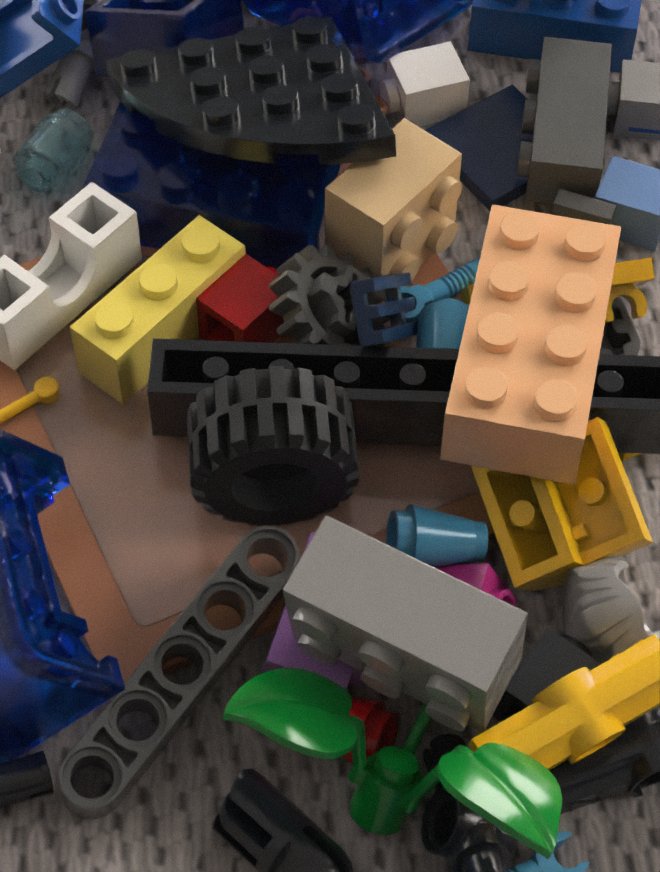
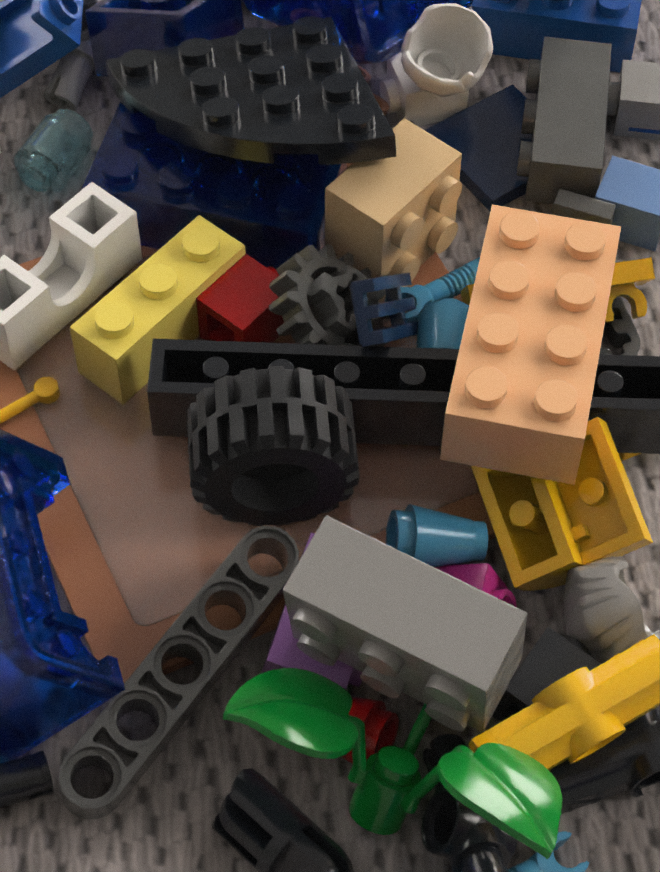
(447, 49): none -> white hair

